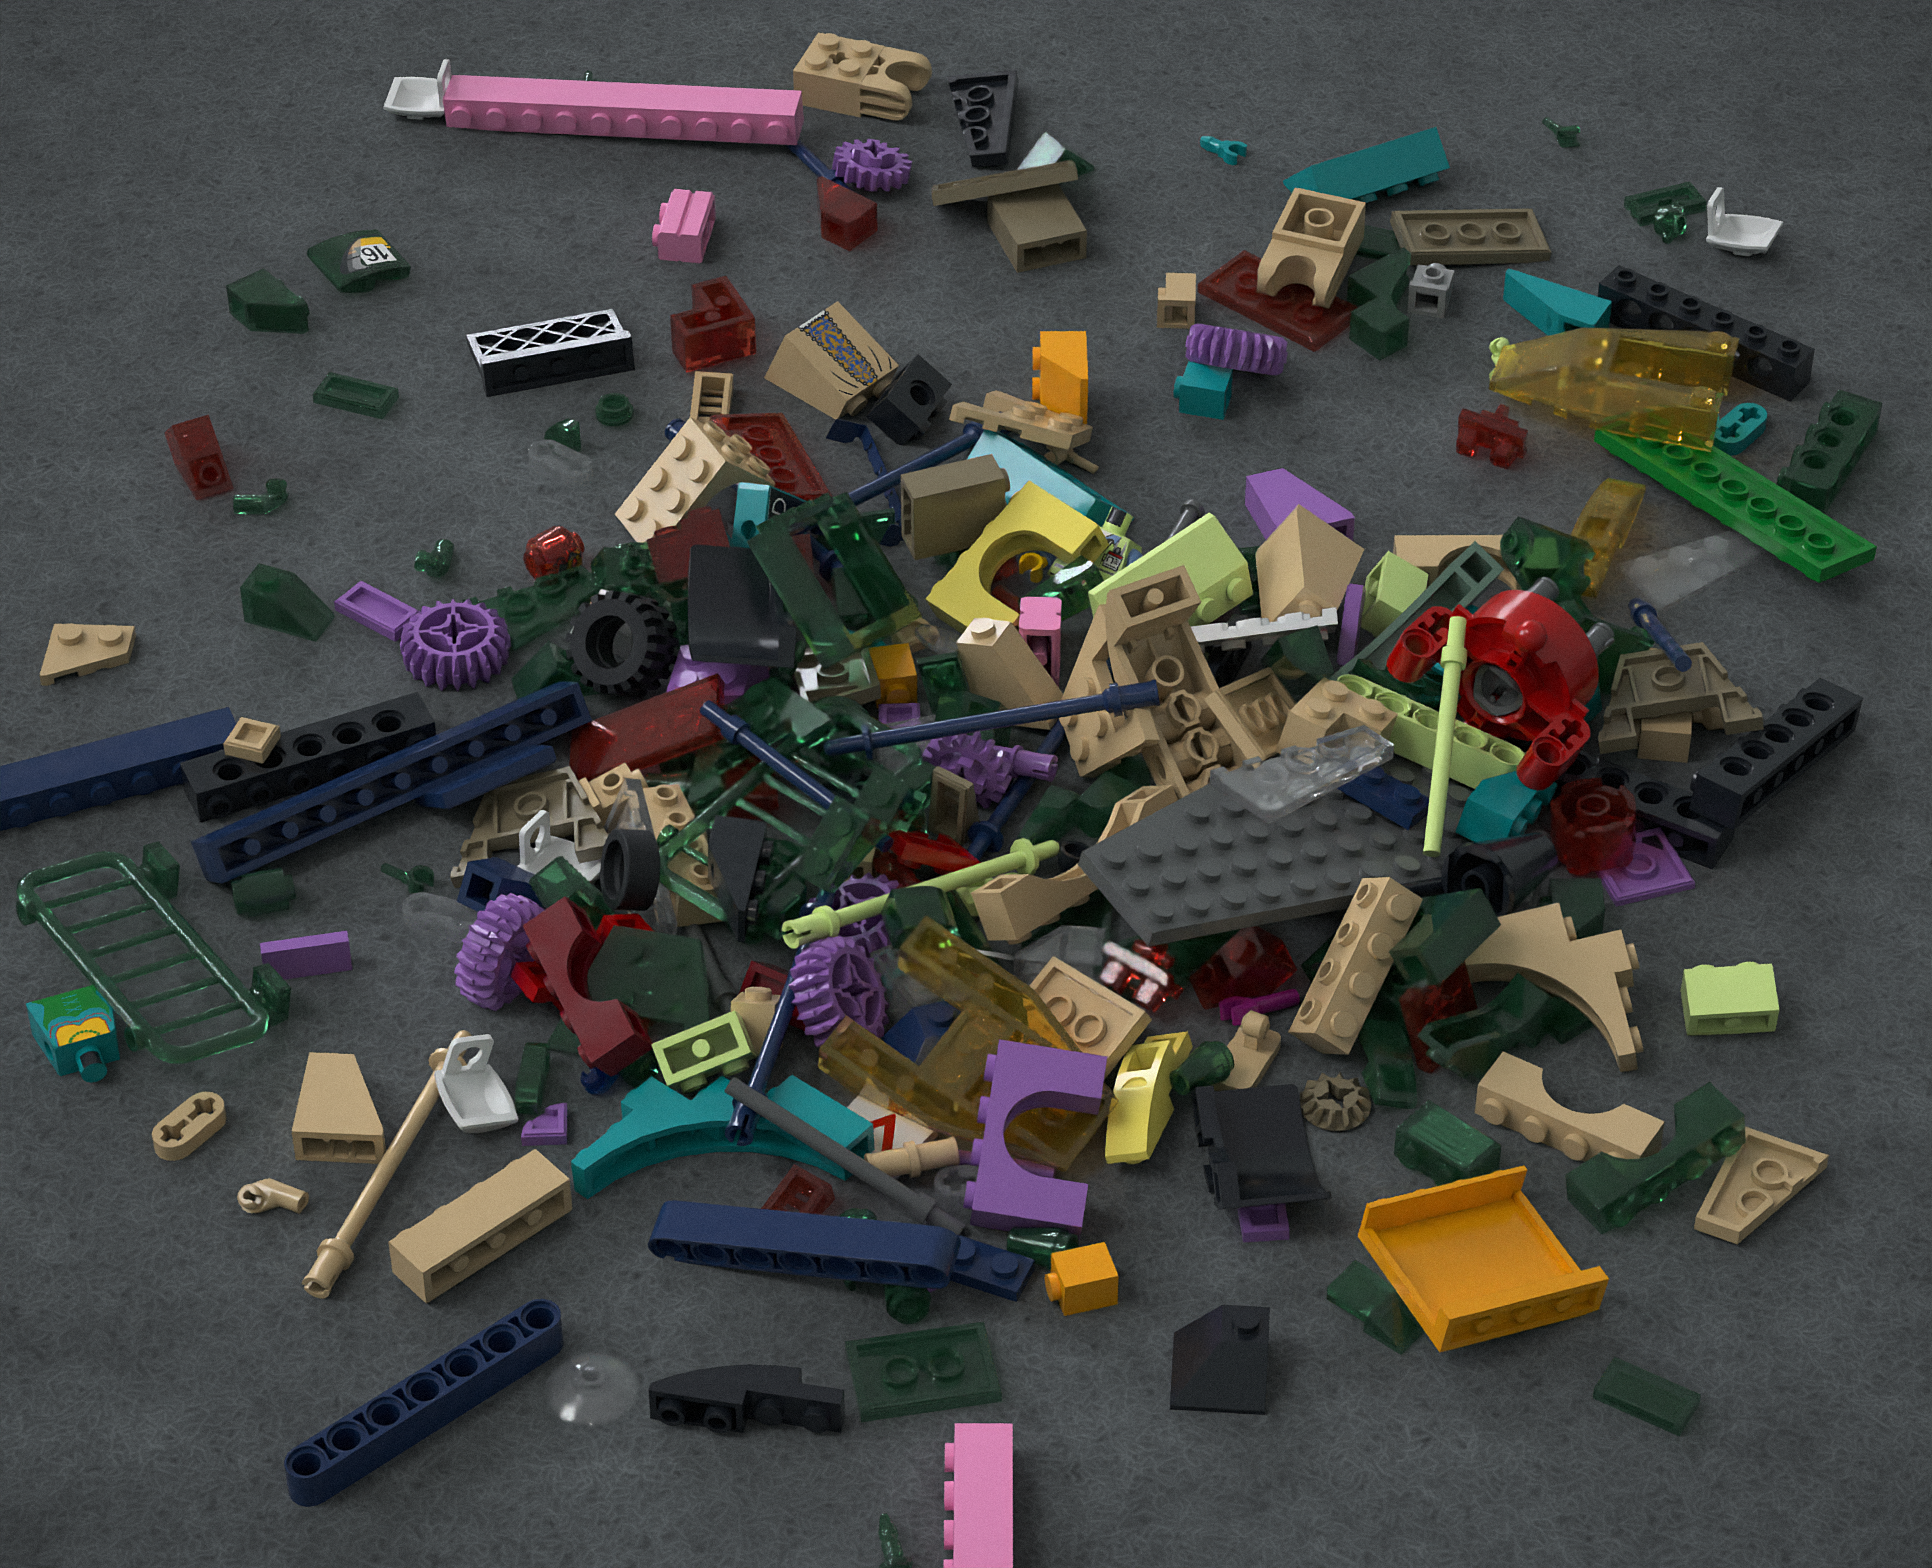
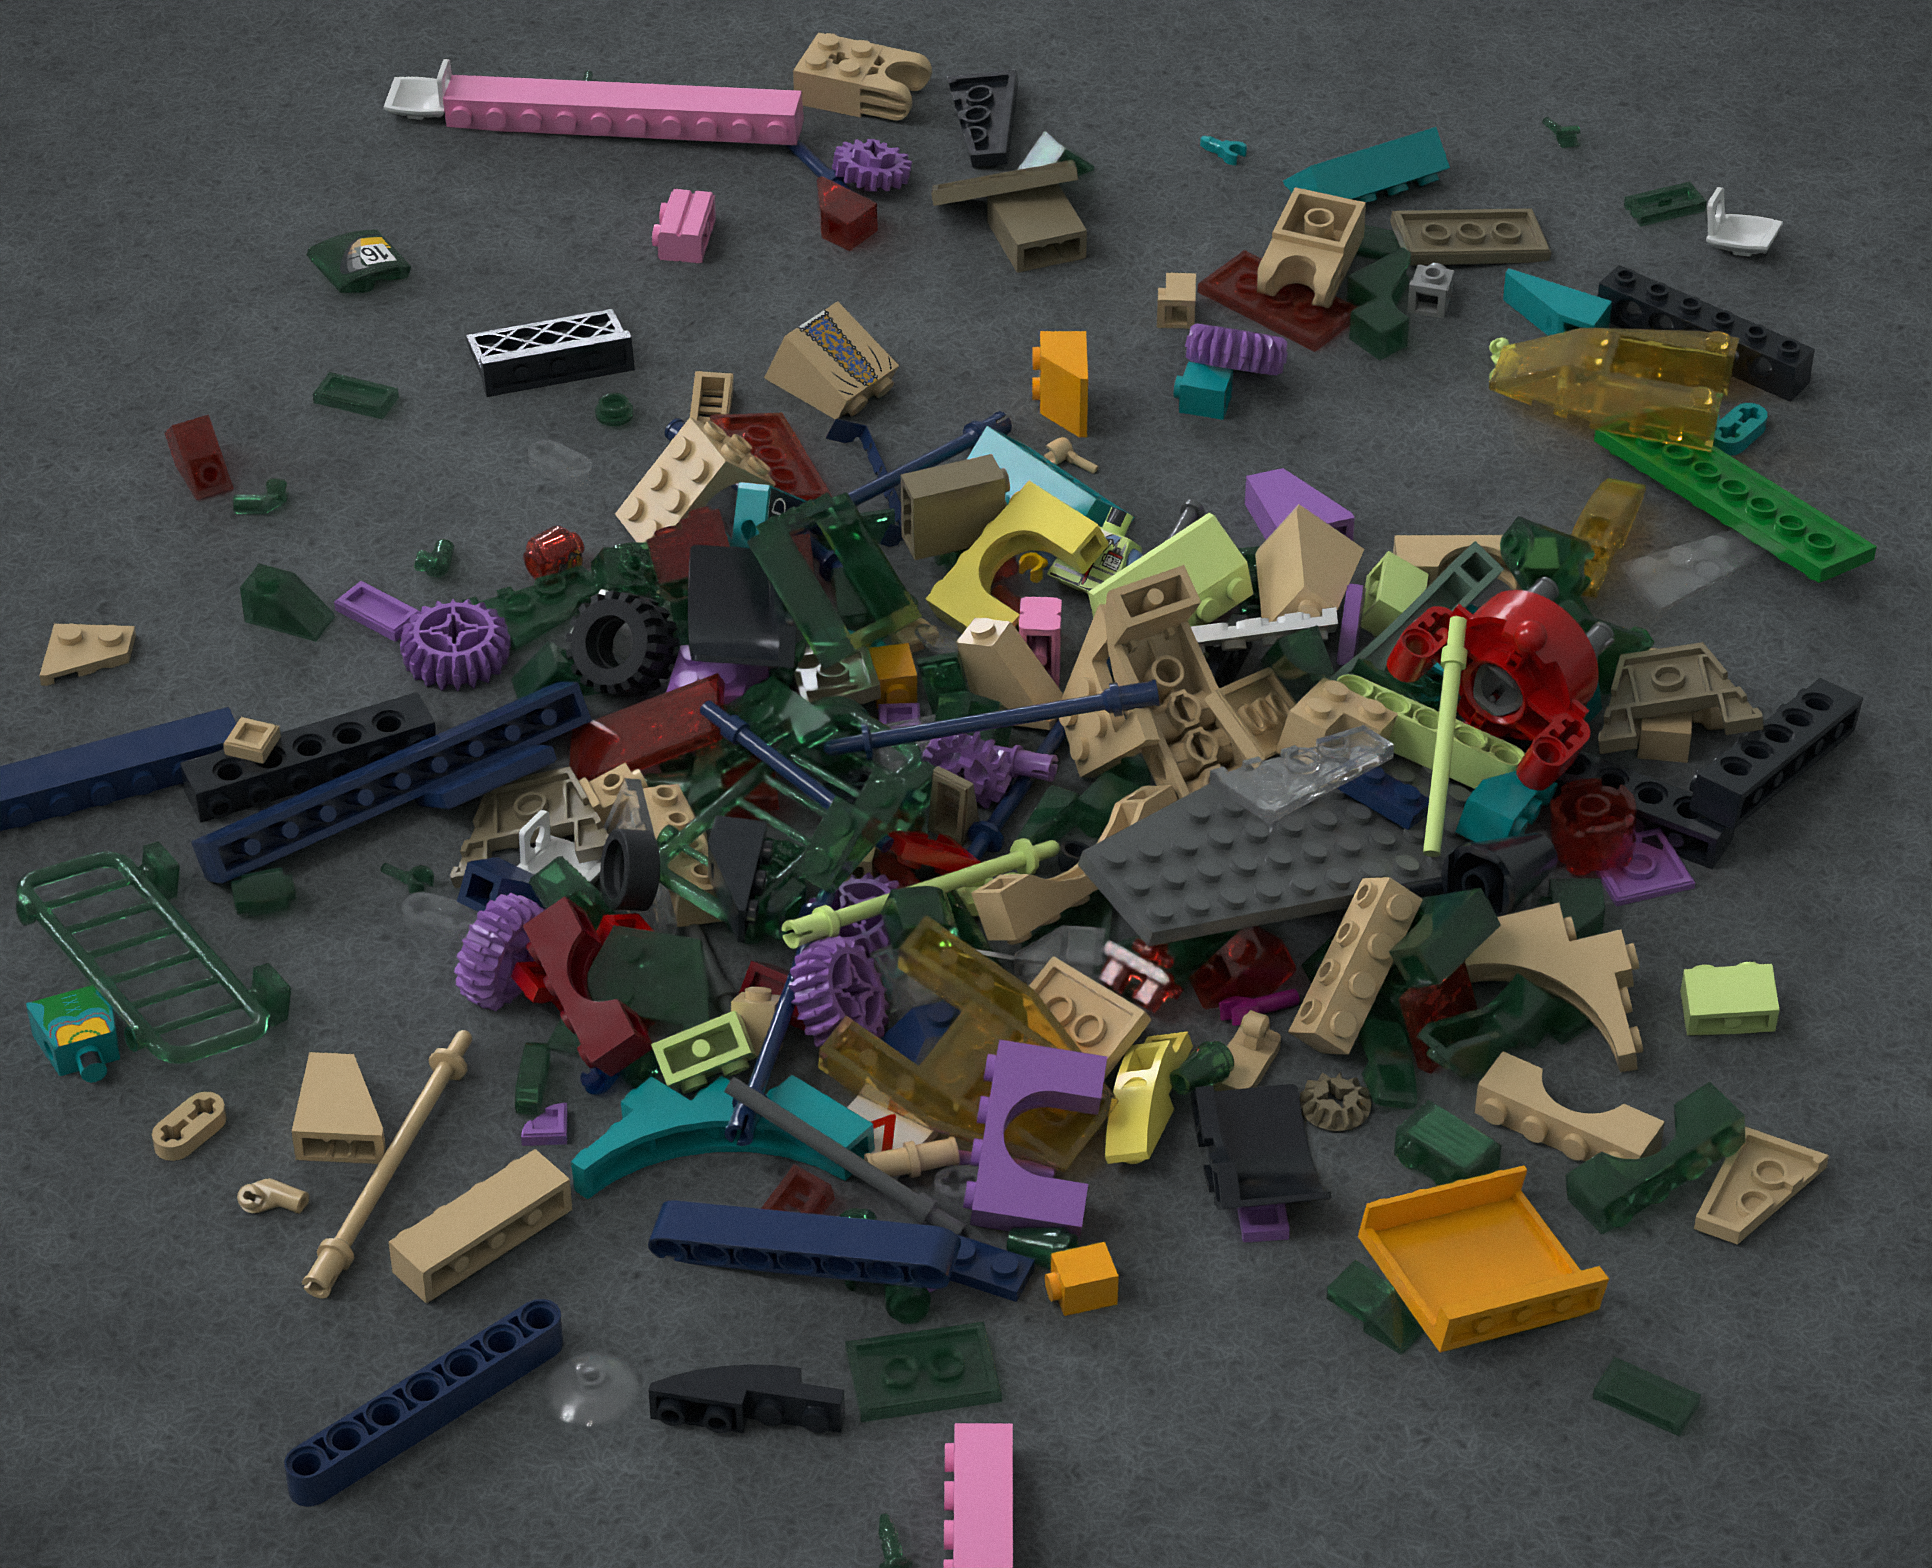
(267, 304): clear green slope -> none
(308, 955): medium lavender tile -> none
(474, 1091): white piece -> none
(566, 433): clear green tile -> none
(715, 328): clear red brick -> none
(909, 401): black brick -> none
(1026, 418): tan wing -> none
(1070, 576): clear green slope -> none
(1222, 1361): black slope -> none
(1492, 432): clear red hips -> none
(1645, 617): dark blue bar -> none
(1670, 222): clear green plate -> none
(1831, 449): clear green brick -> none

